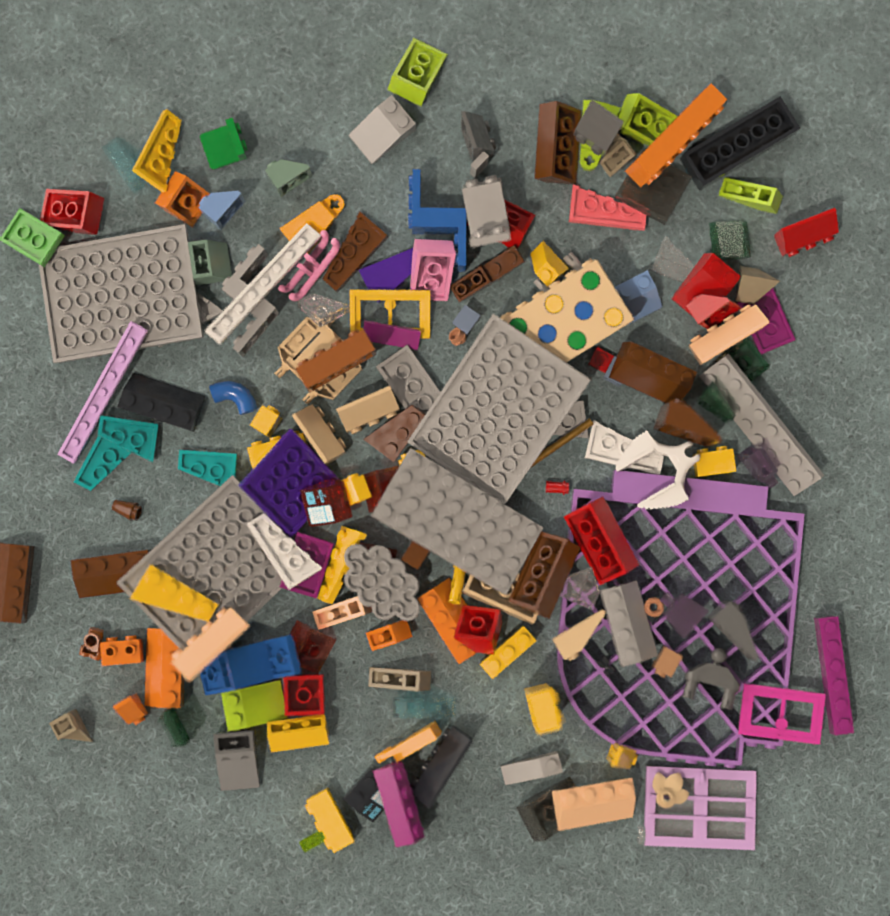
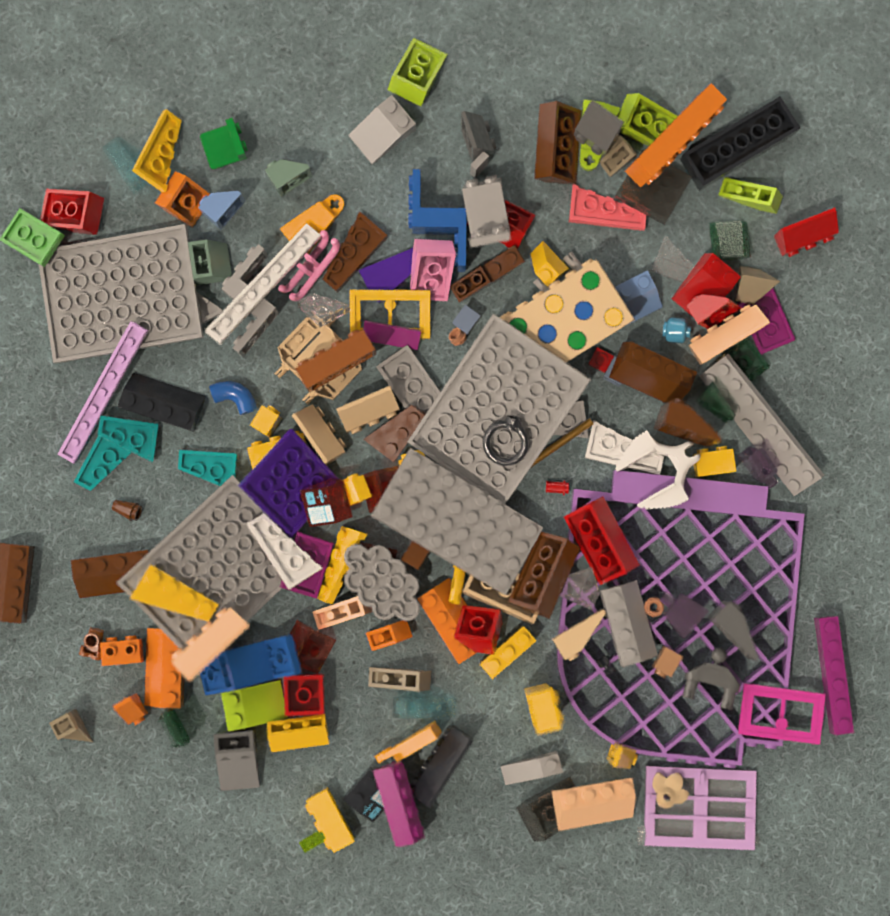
(511, 423): none -> black piece
(676, 330): none -> dark azure head

